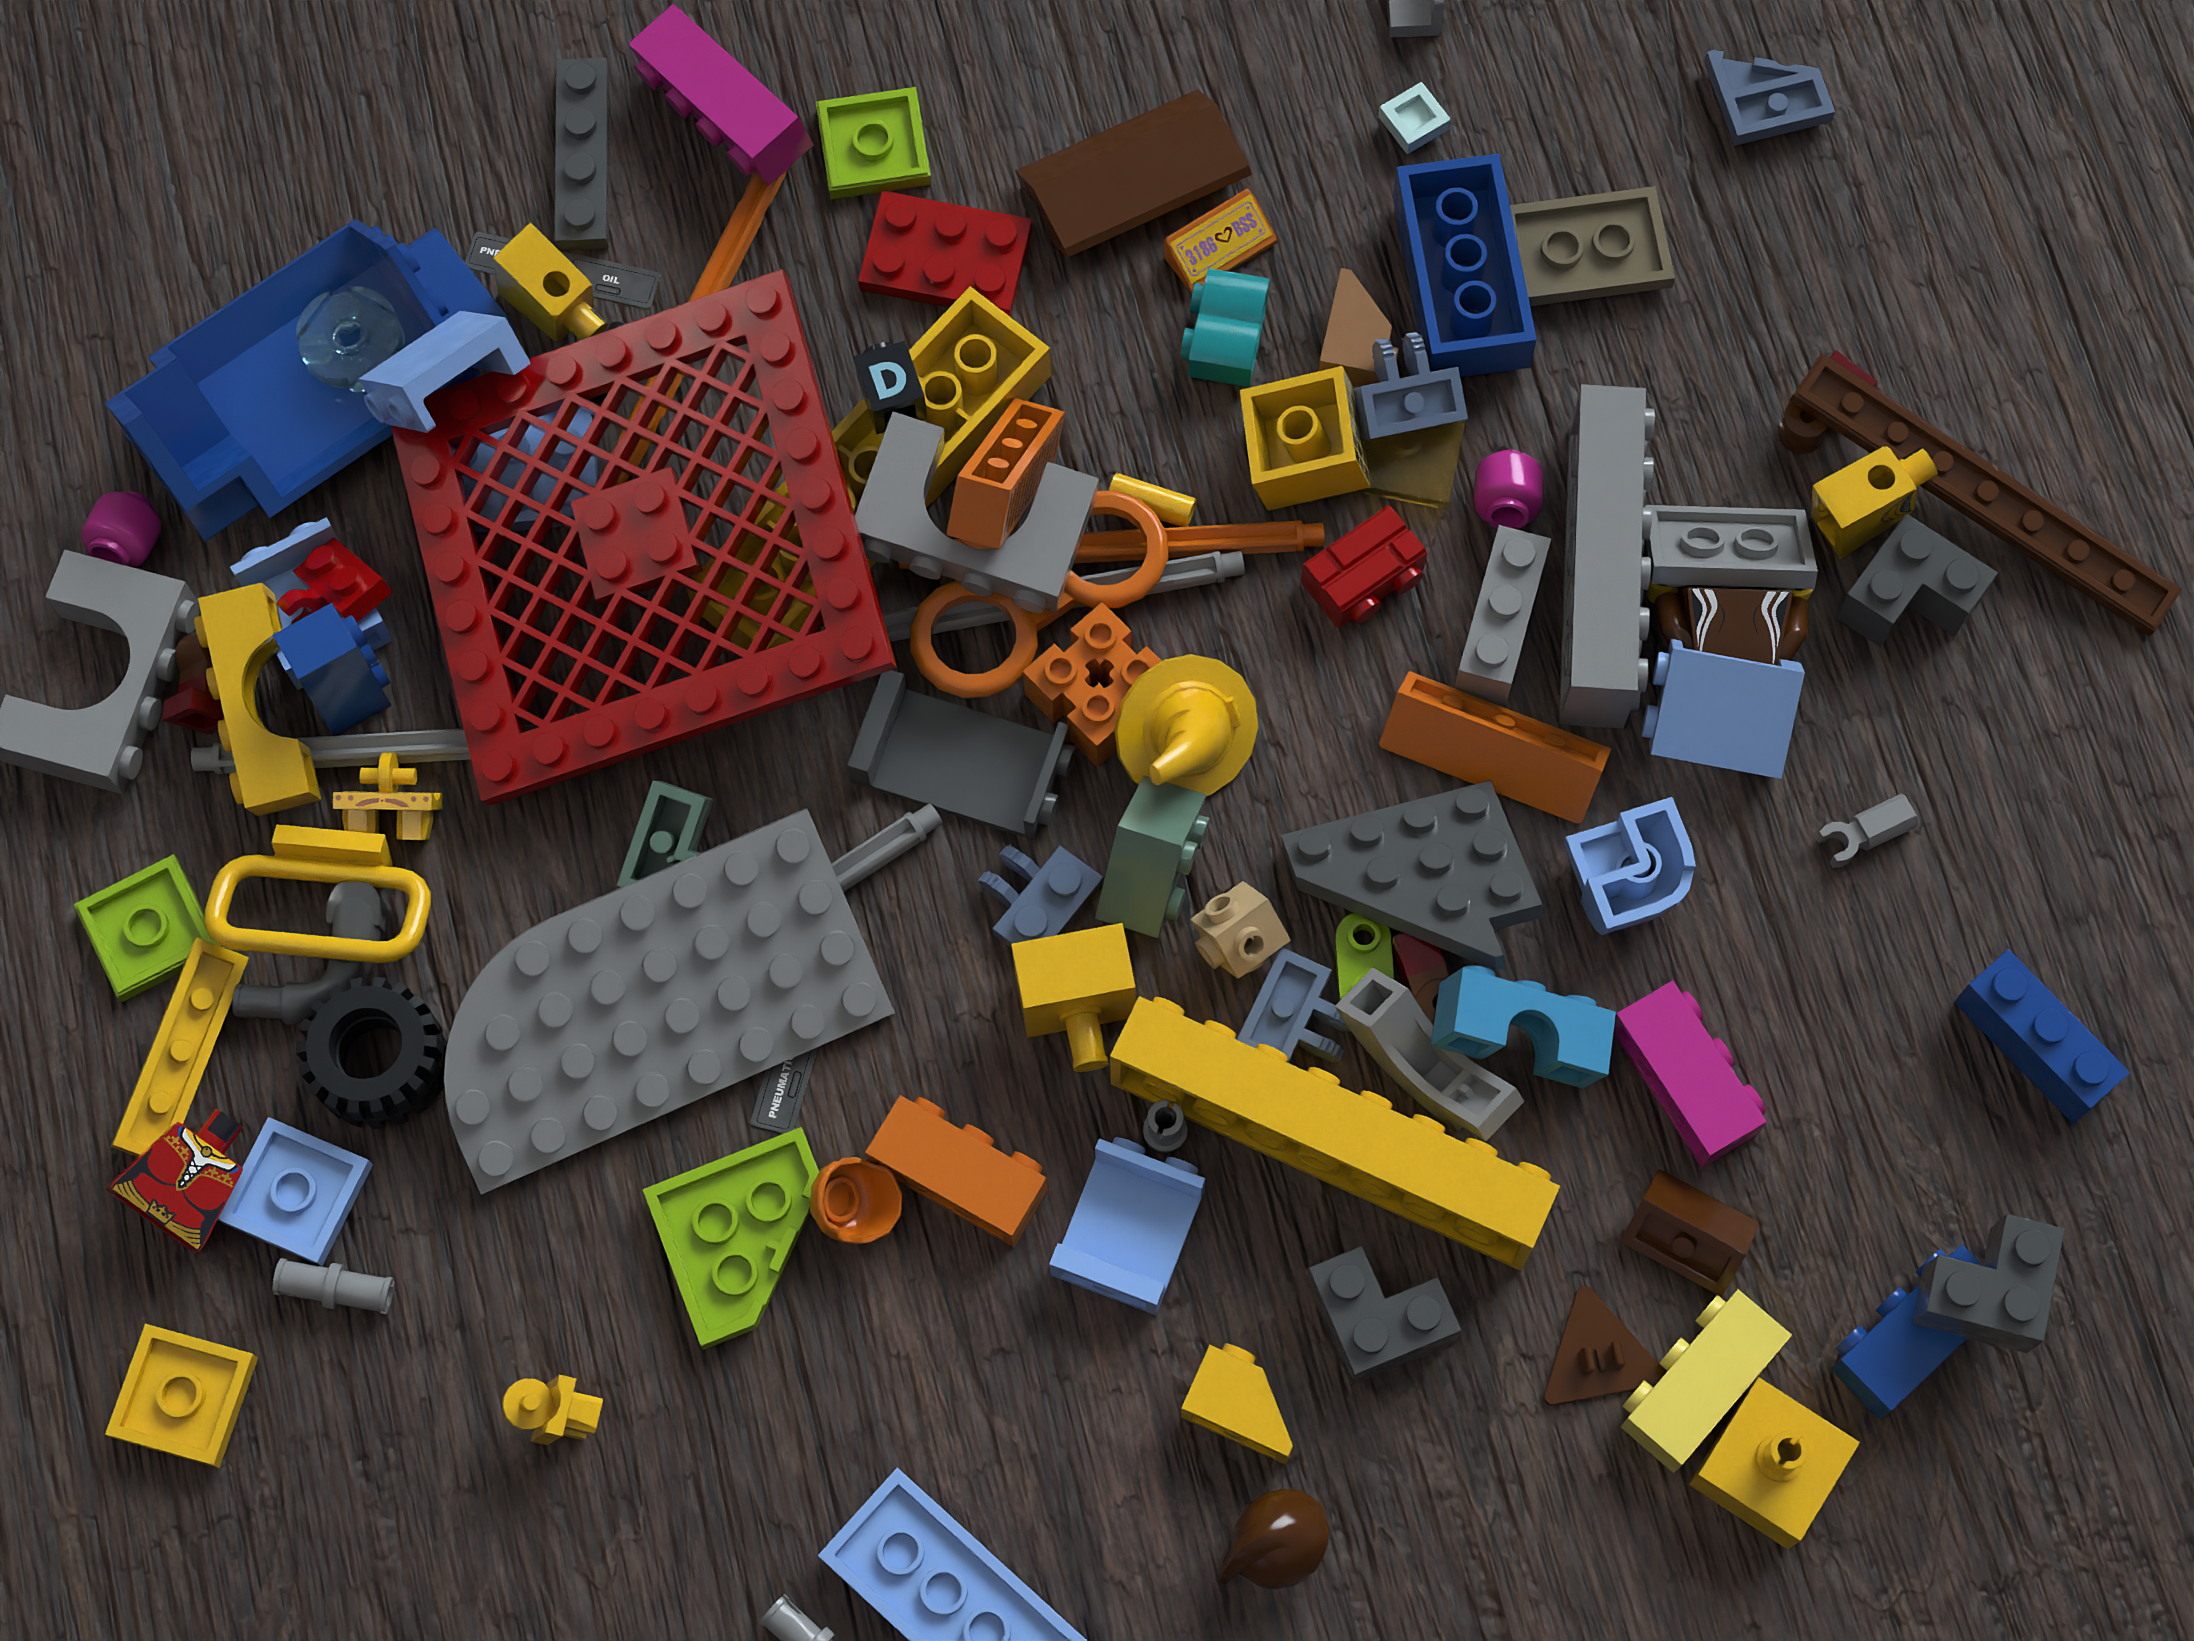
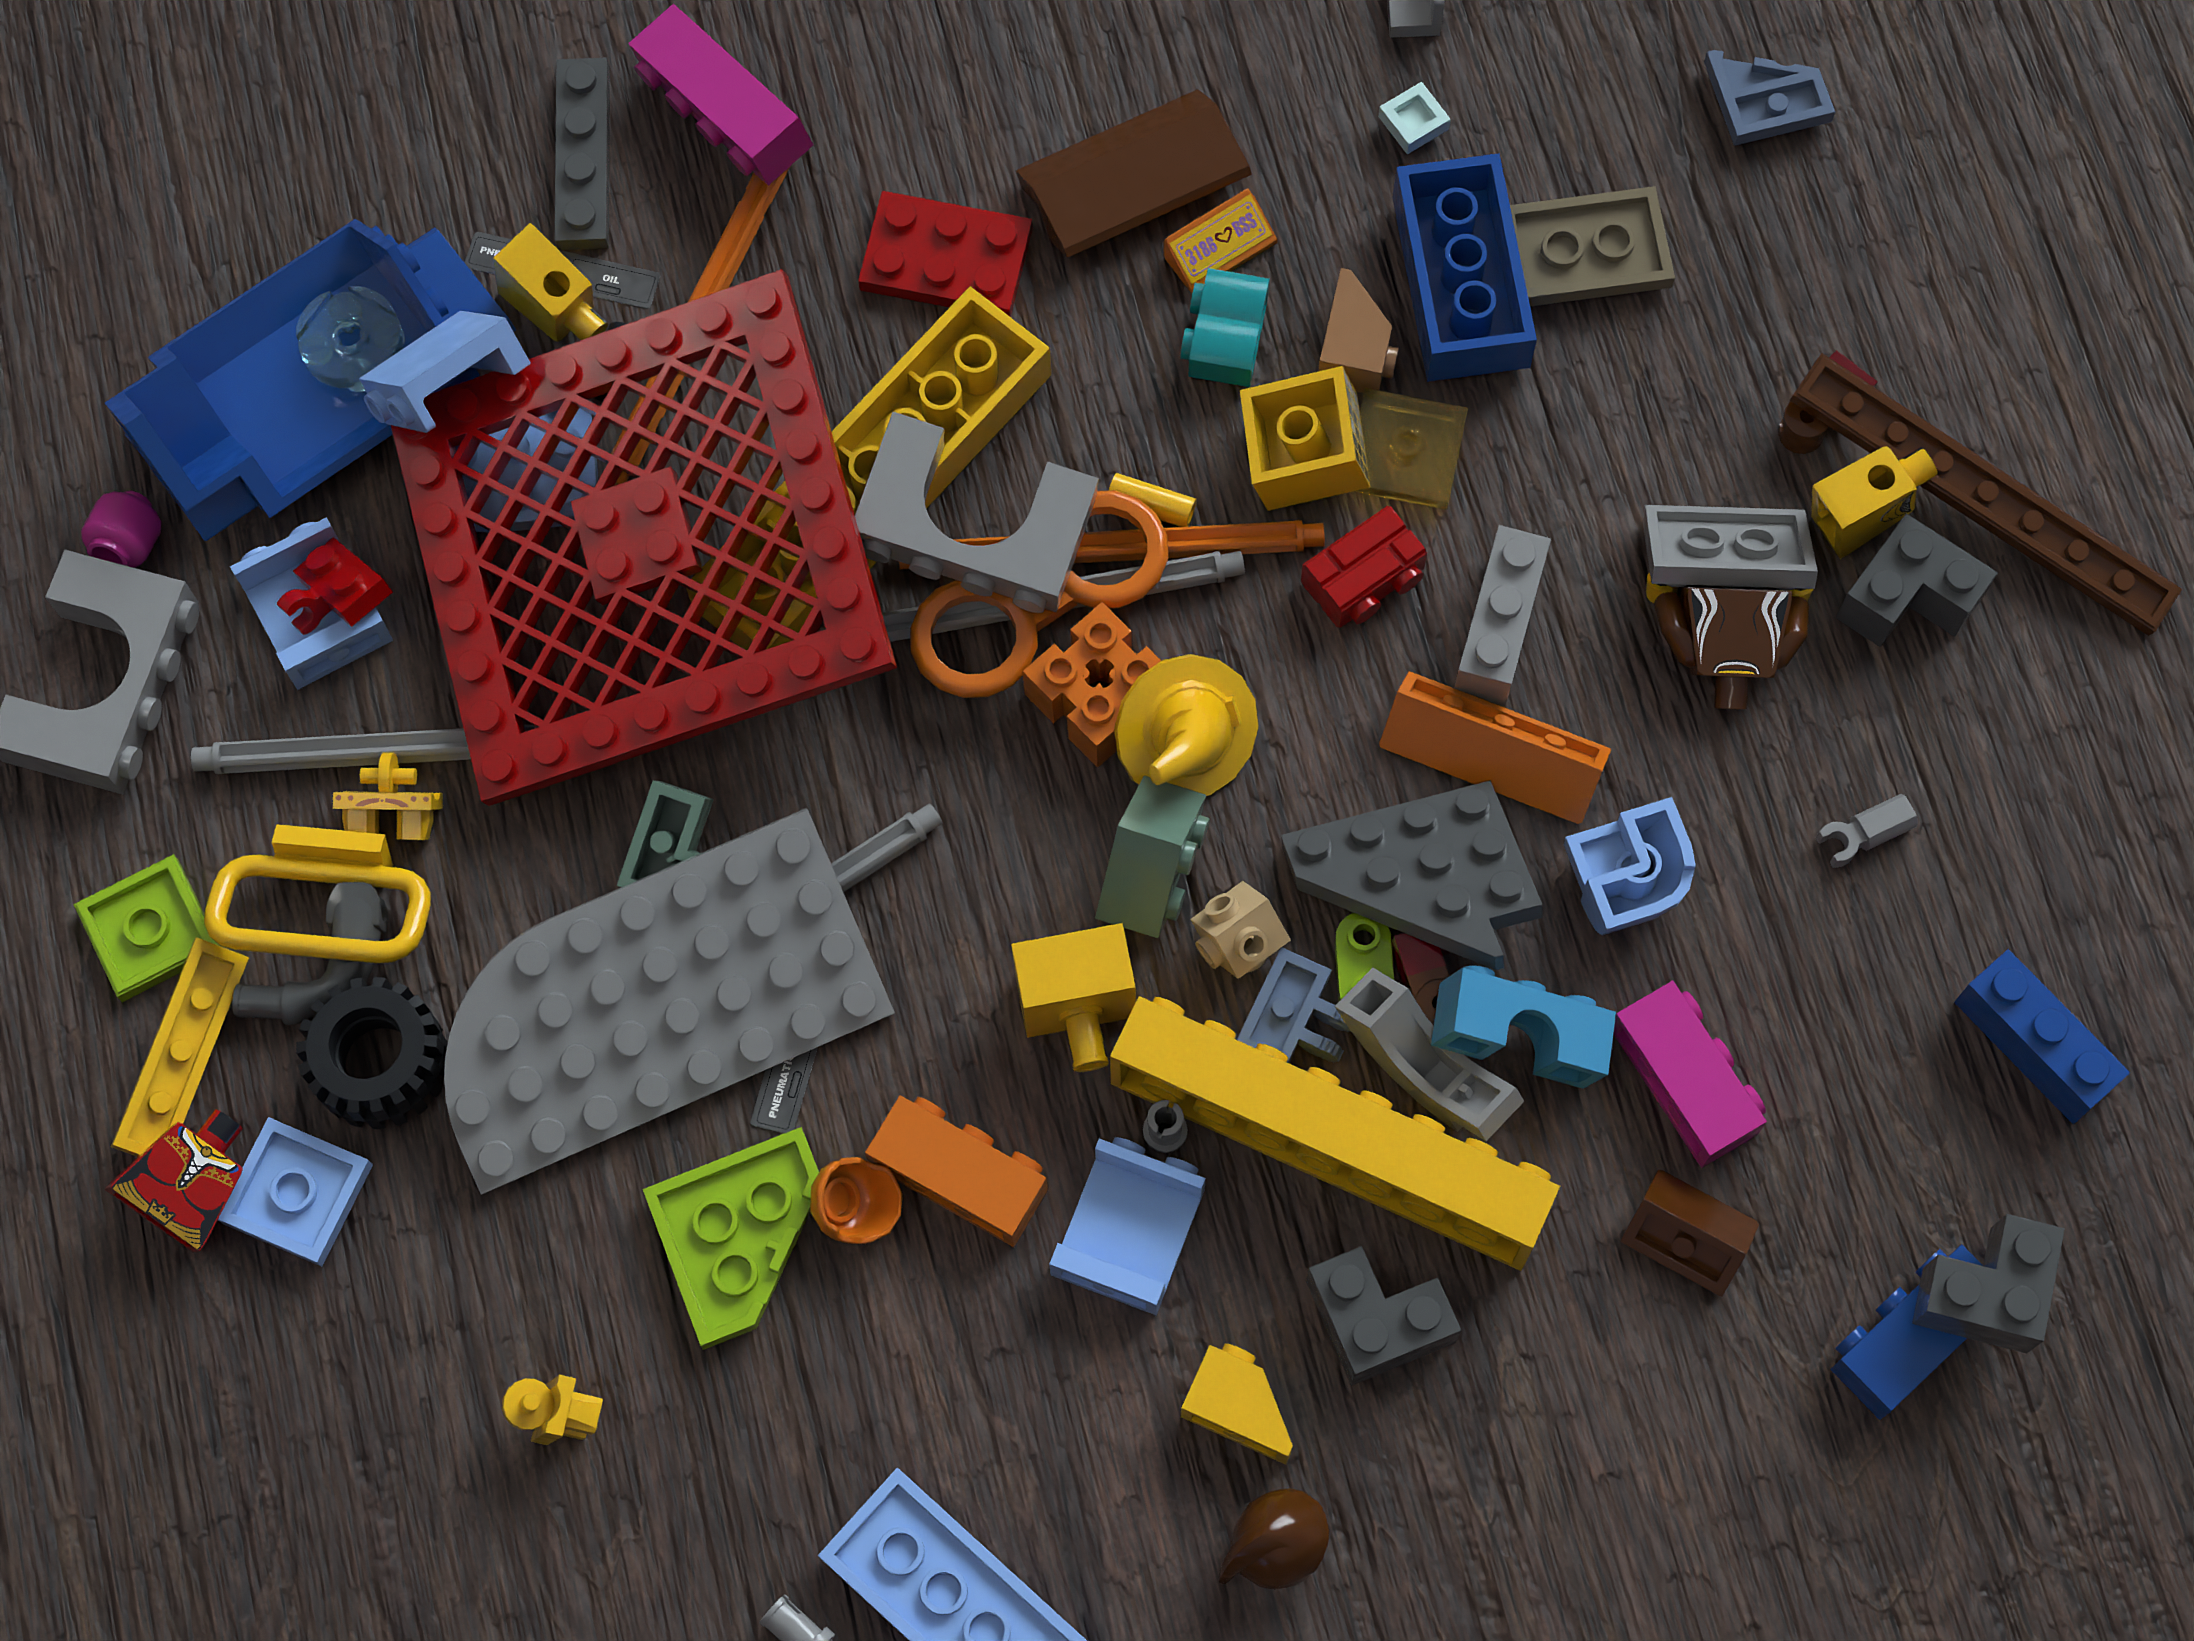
(181, 1395): yellow plate -> none
(193, 704): dark red leg -> none
(239, 631): yellow arch -> none
(333, 1286): light grey pin -> none
(335, 667): blue brick -> none
(873, 143): lime tile -> none
(889, 383): black brick -> none
(959, 759): dark grey panel -> none
(1004, 474): orange brick -> none
(1050, 899): sand blue hinge -> none
(1410, 401): sand blue hinge -> none
(1508, 489): dark pink head -> none
(1597, 1355): reddish brown piece -> none
(1605, 557): light grey brick -> none
(1703, 1379): light yellow brick -> none
(1723, 710): light blue panel -> none
(1774, 1463): yellow brick -> none

